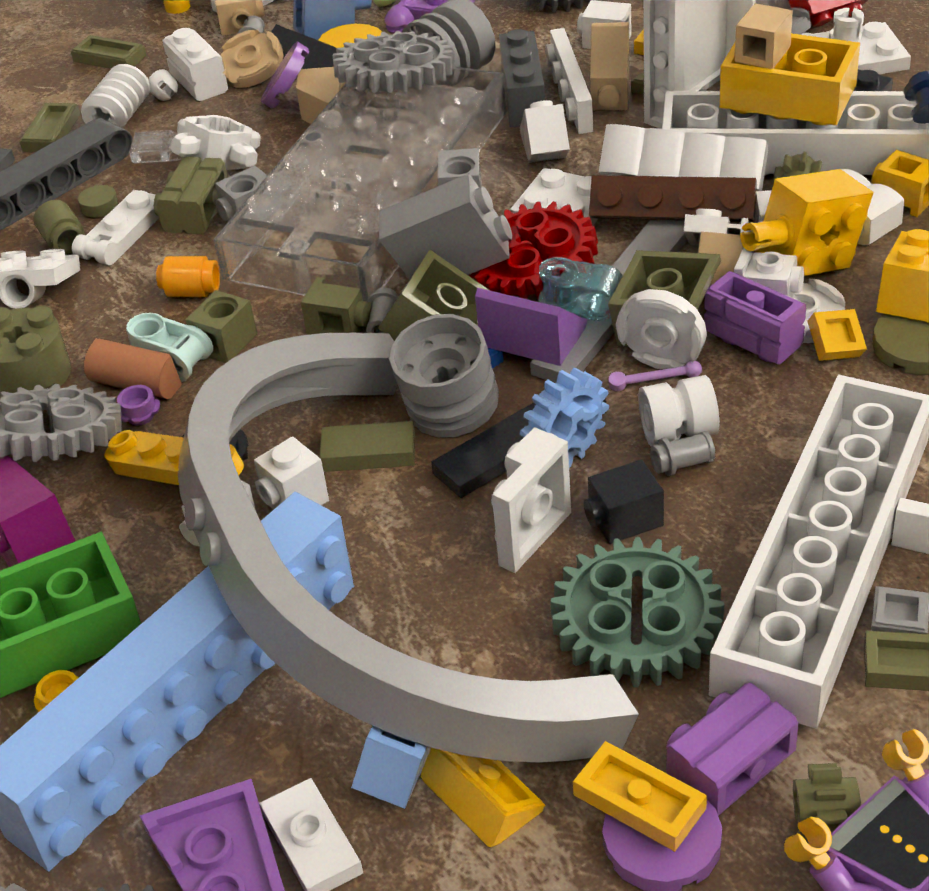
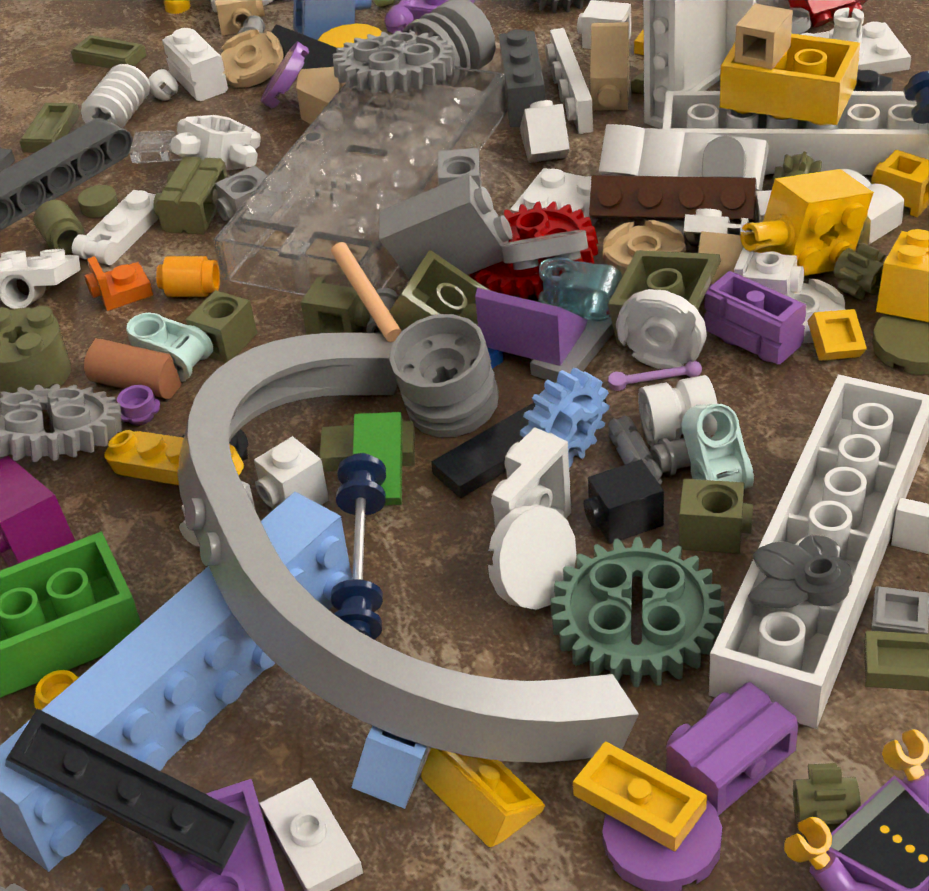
(119, 286): none -> orange bracket
(127, 791): none -> black tile
(360, 496): none -> dark blue axle
(366, 291): none -> light nougat bar
(382, 438): none -> bright green tile
(526, 252): none -> light grey plate
(530, 555): none -> white tile
(625, 239): none -> tan tile
(631, 444): none -> light grey axle
(713, 516): none -> olive brick
(722, 451): none -> light aqua piece
(724, 158): none -> light grey tile
(801, 573): none -> dark grey plate
(859, 271): none -> olive gear

